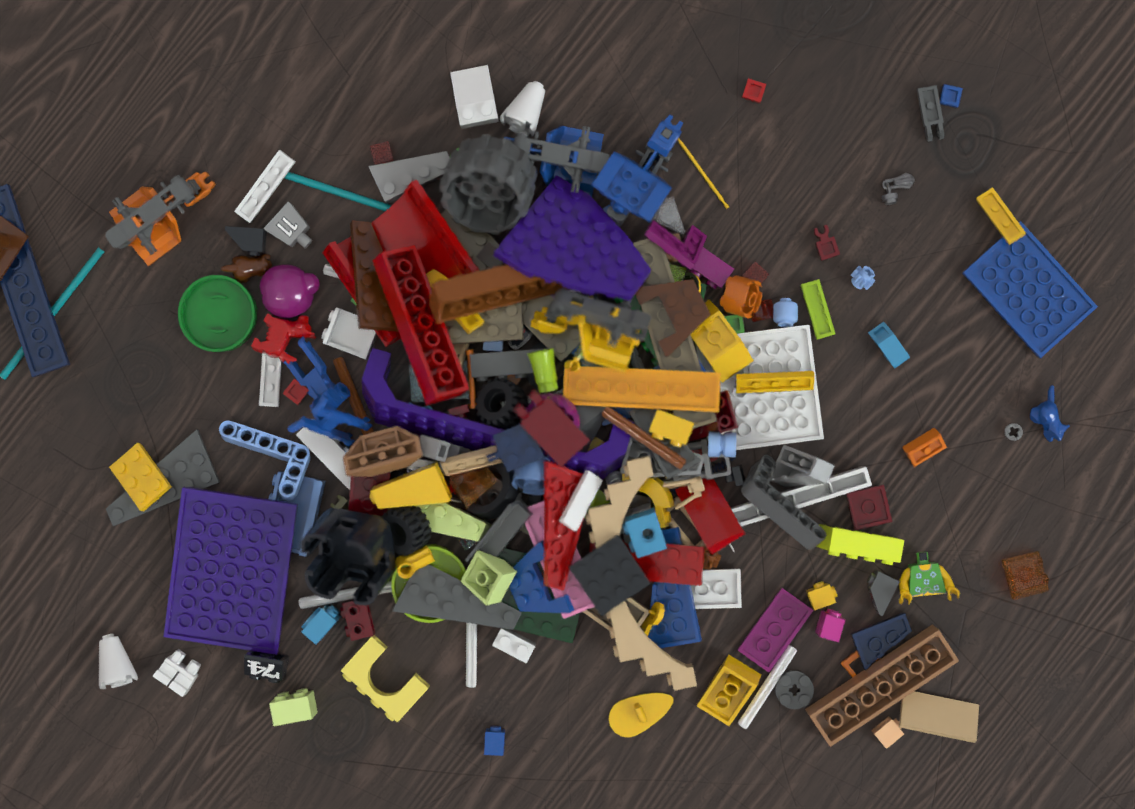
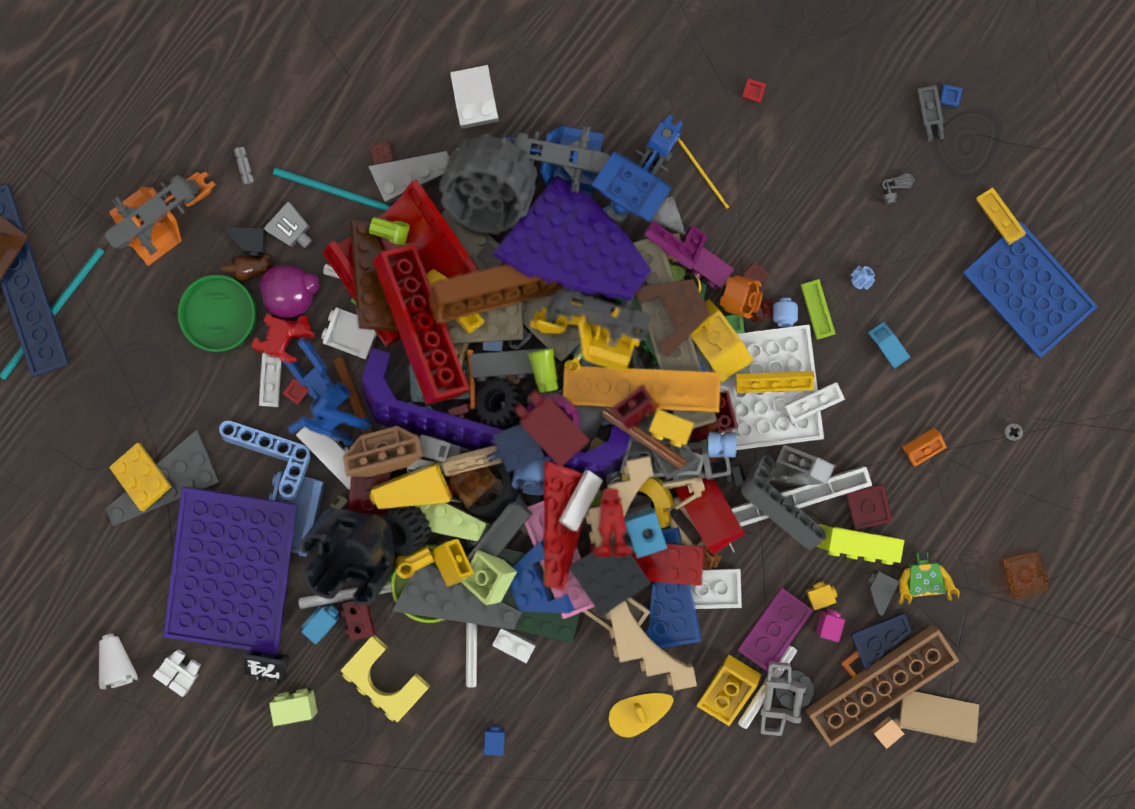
(243, 165): none -> light grey axle
(265, 186): white plate -> none
(394, 231): none -> lime piece
(452, 562): none -> yellow brick
(525, 109): white cone -> none
(612, 521): none -> red piece
(635, 407): none -> dark red brick
(654, 618): yellow piece -> none
(783, 713): none -> light grey bar
(814, 402): none -> white tile
(826, 246): dark red plate -> none
(1048, 416): blue animal -> none

